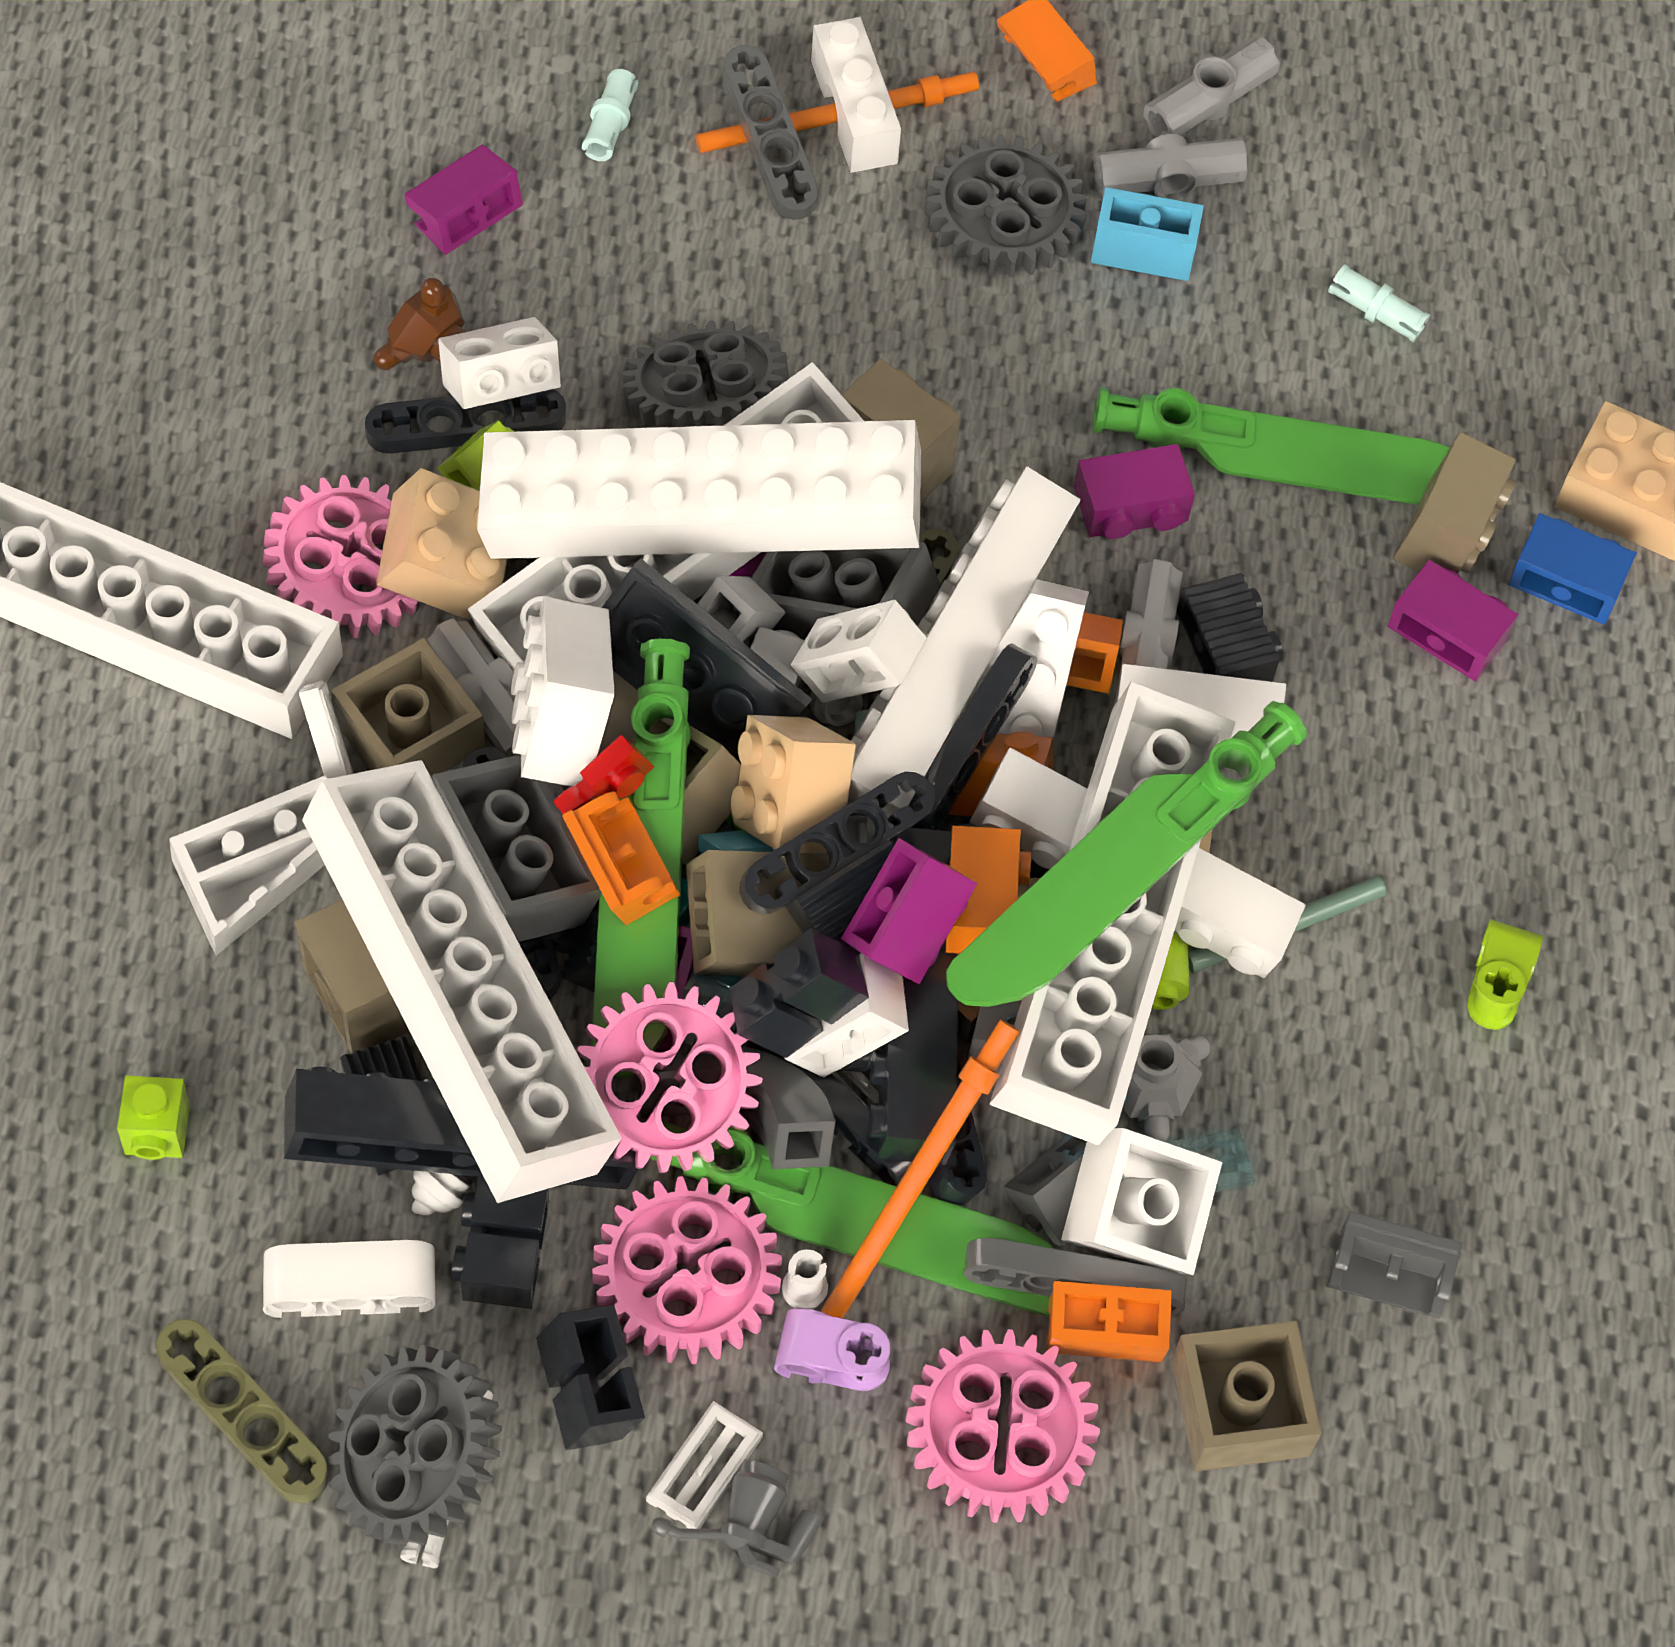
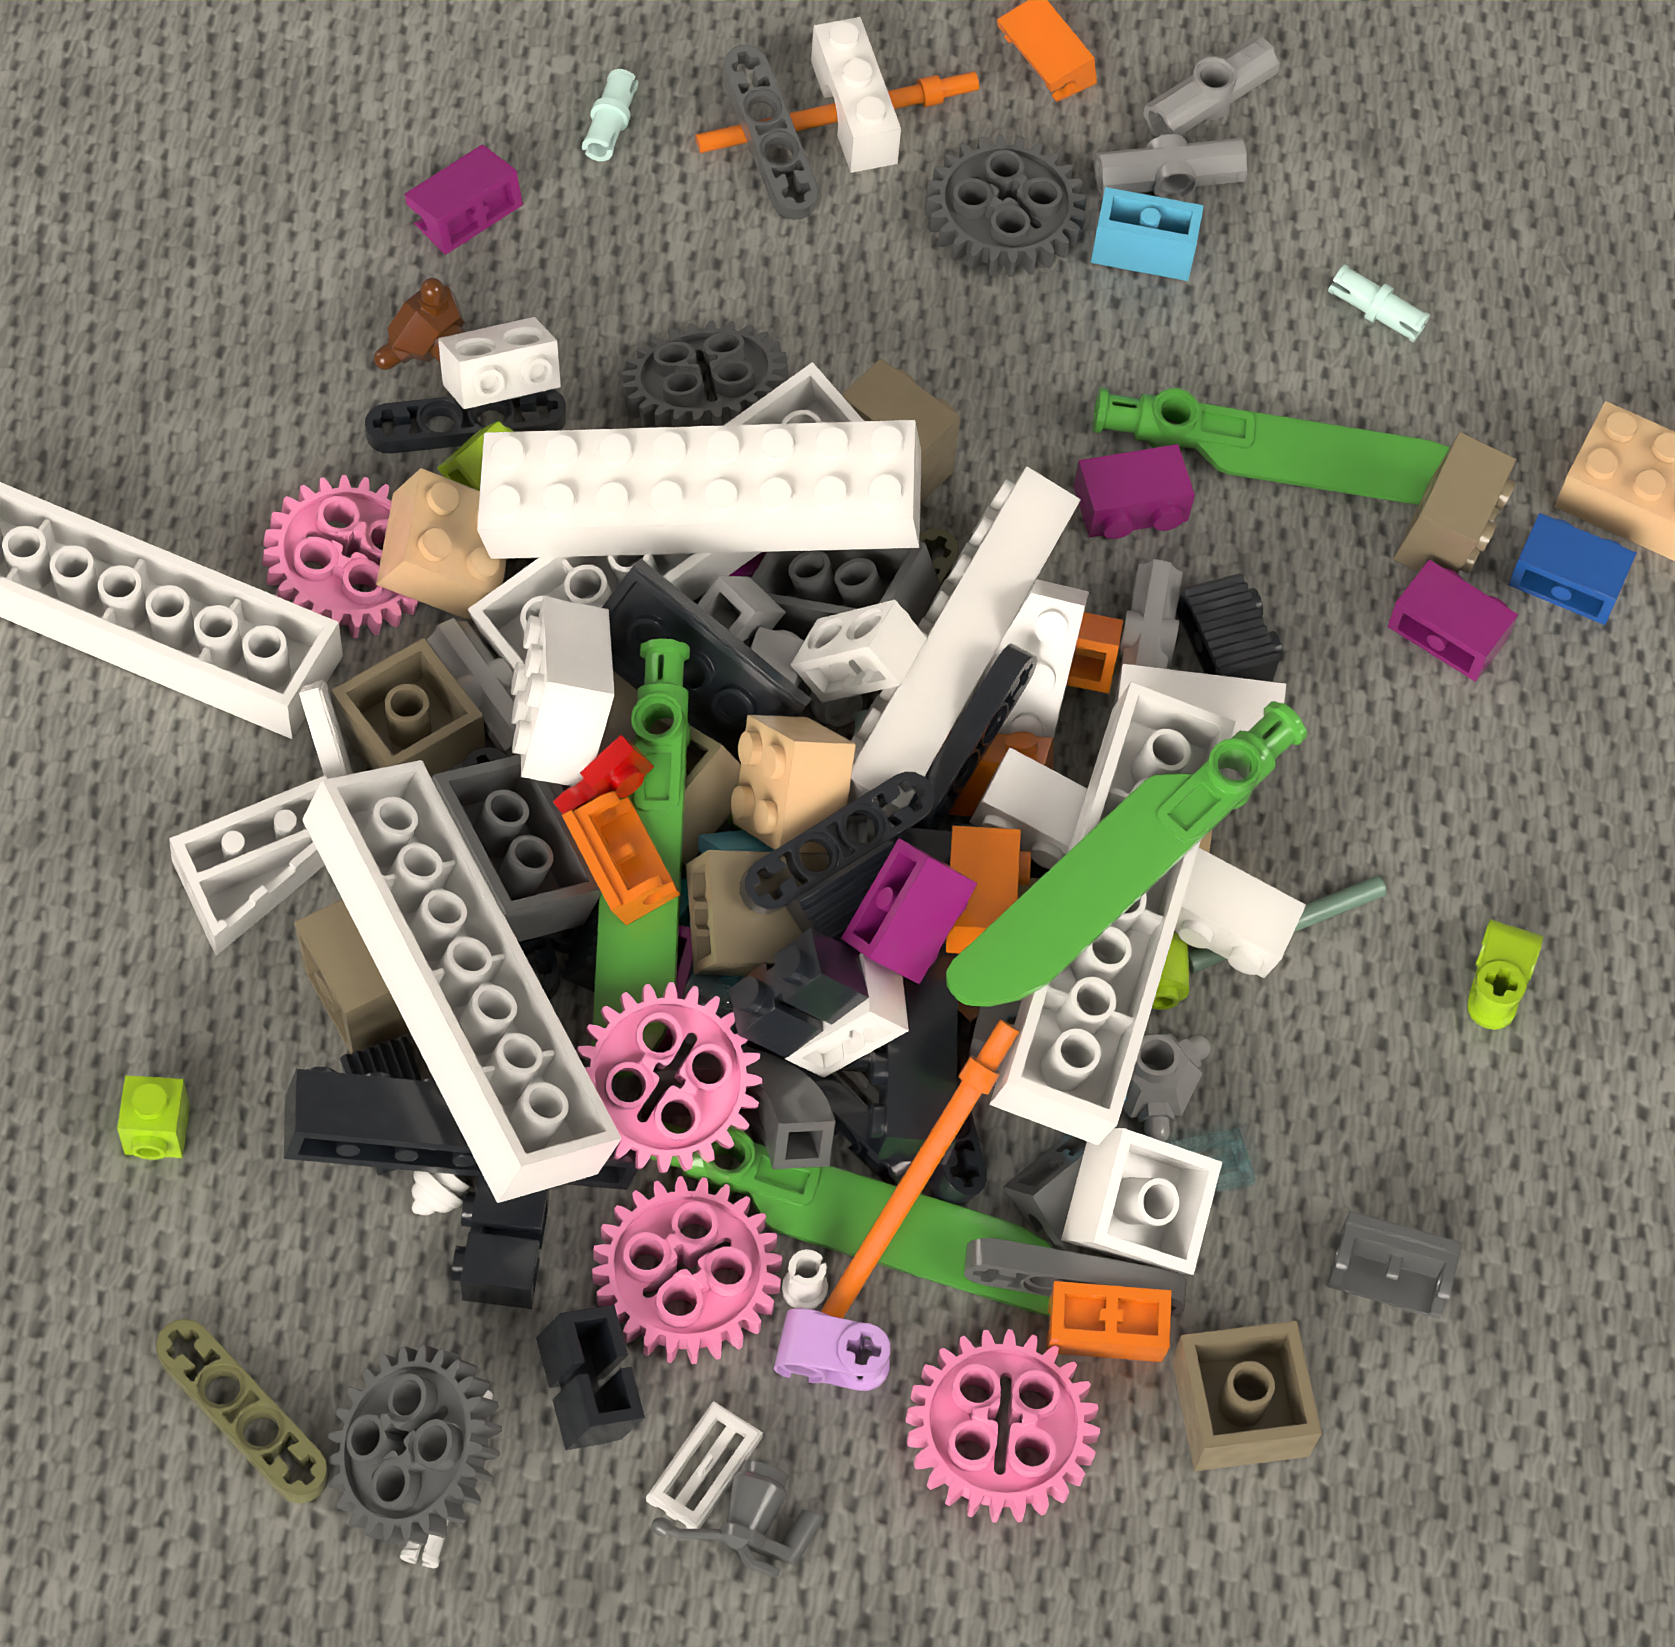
(349, 1275): white beam -> none

